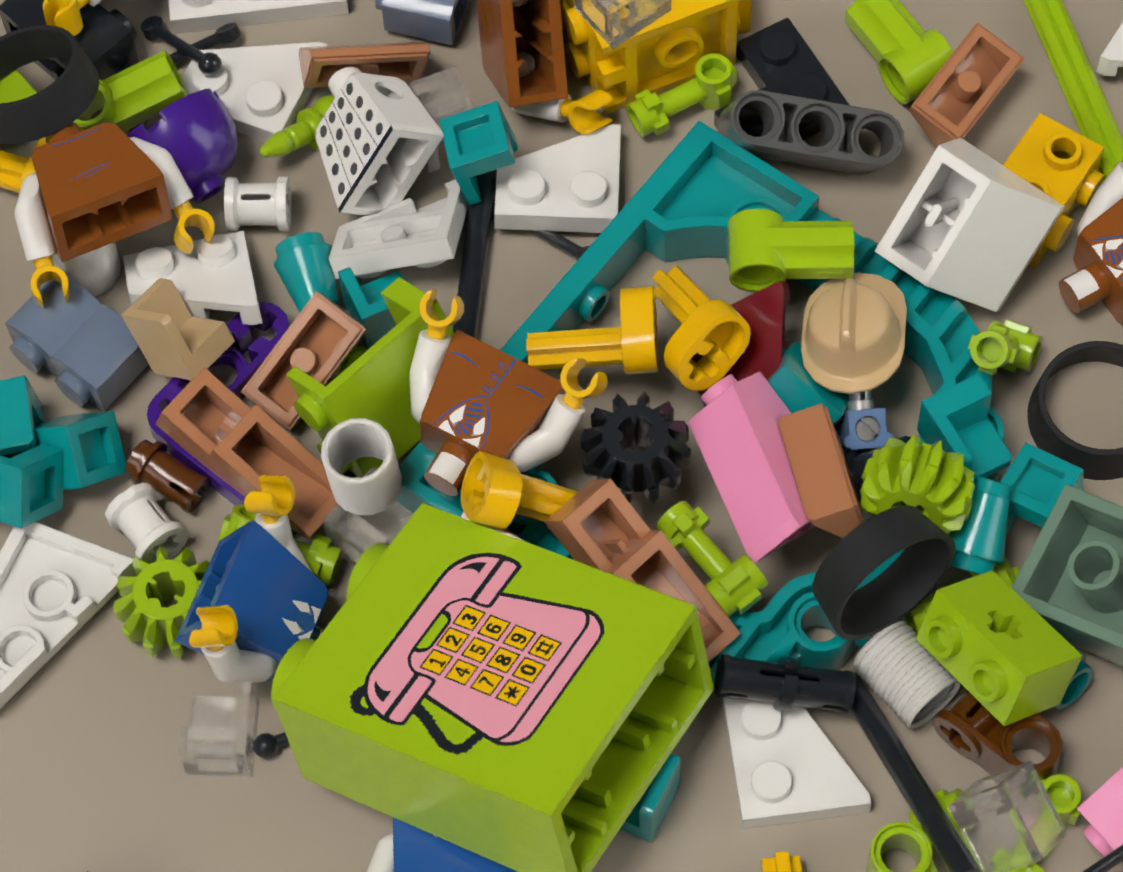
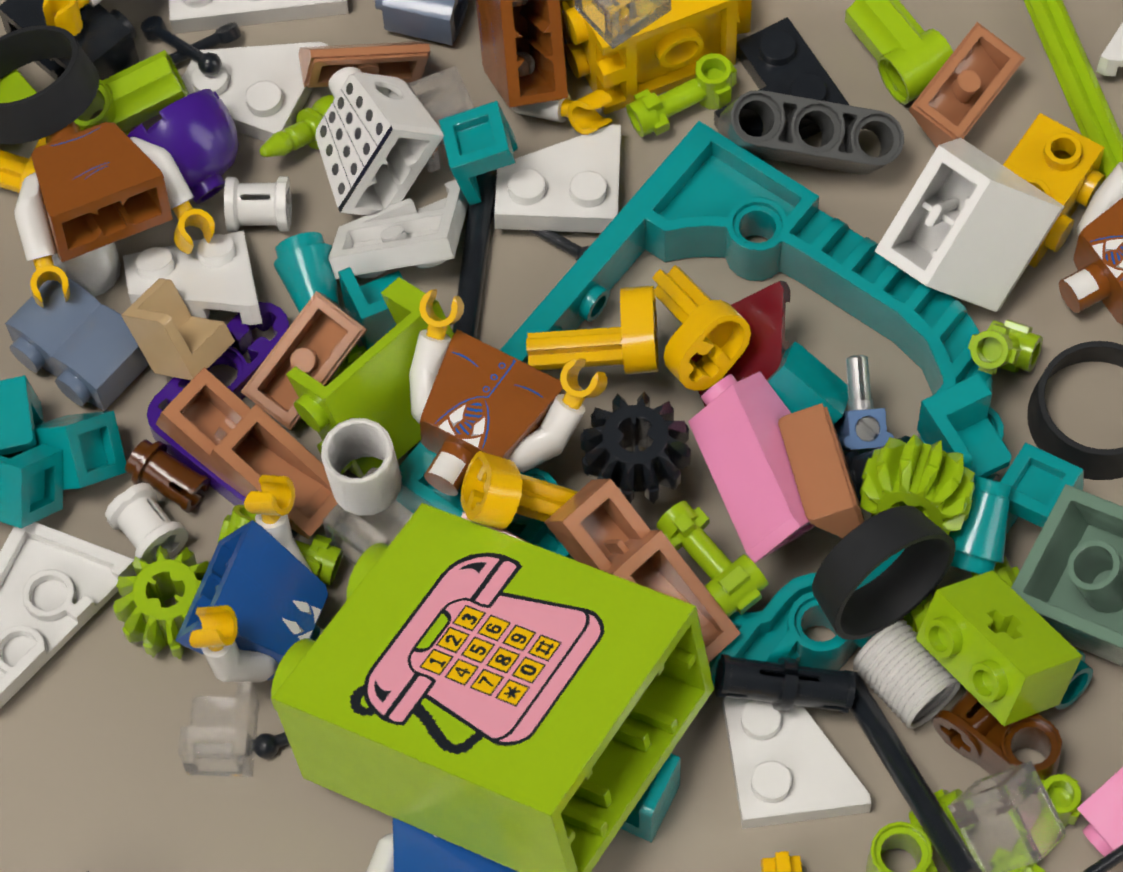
(773, 250): lime piece -> none
(854, 333): tan piece -> none

